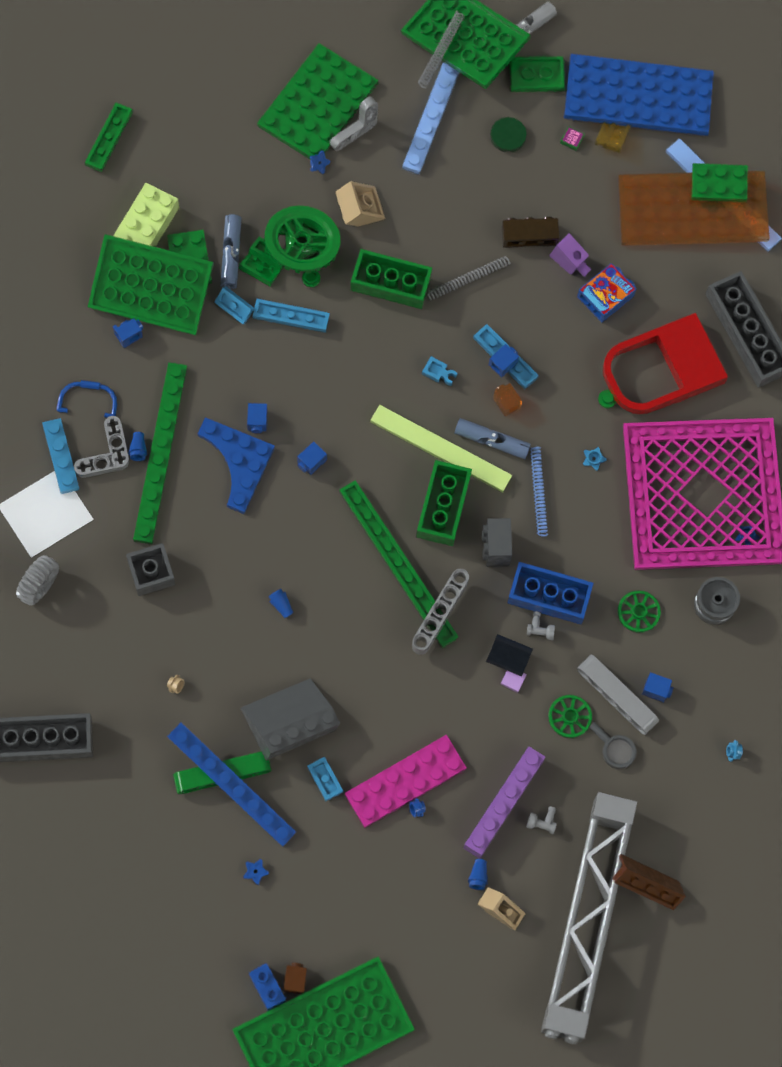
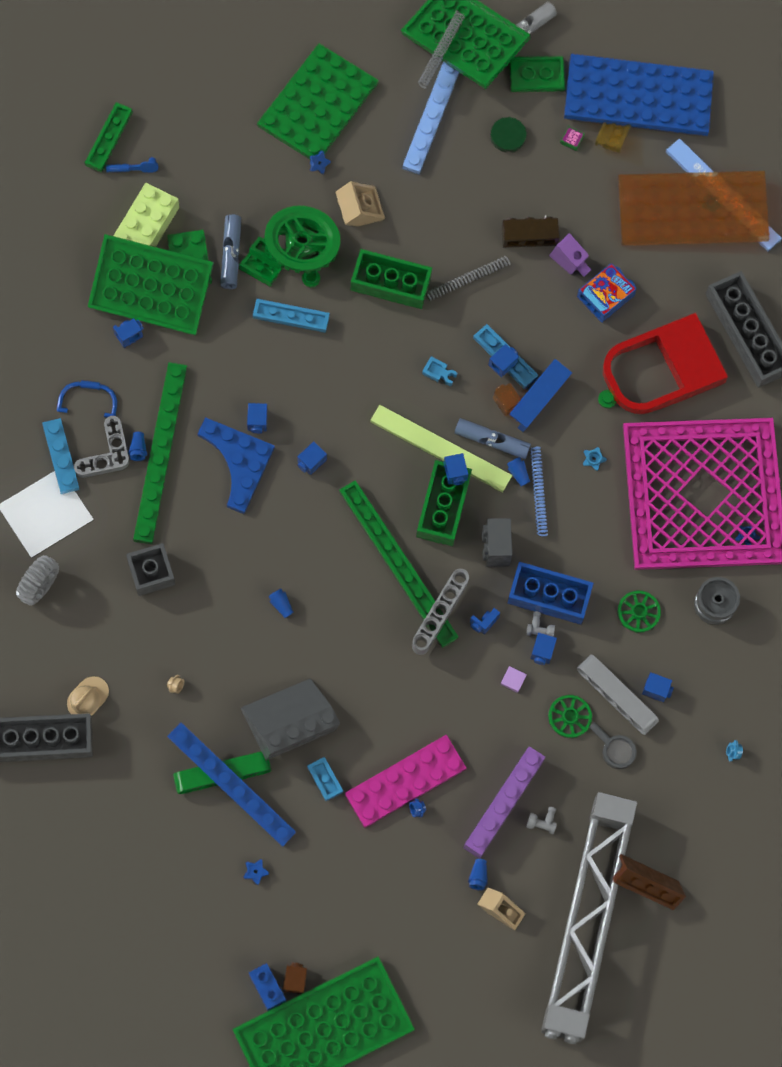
(88, 696): none -> tan piece
(149, 166): none -> blue piece
(234, 305): dark azure plate -> none
(367, 120): light grey beam -> none
(456, 469): none -> blue brick
(488, 621): none -> blue bracket
(509, 655): black panel -> none
(519, 472): none -> blue cone
(540, 394): none -> blue panel
(543, 649): none -> blue brick
(719, 182): green plate -> none

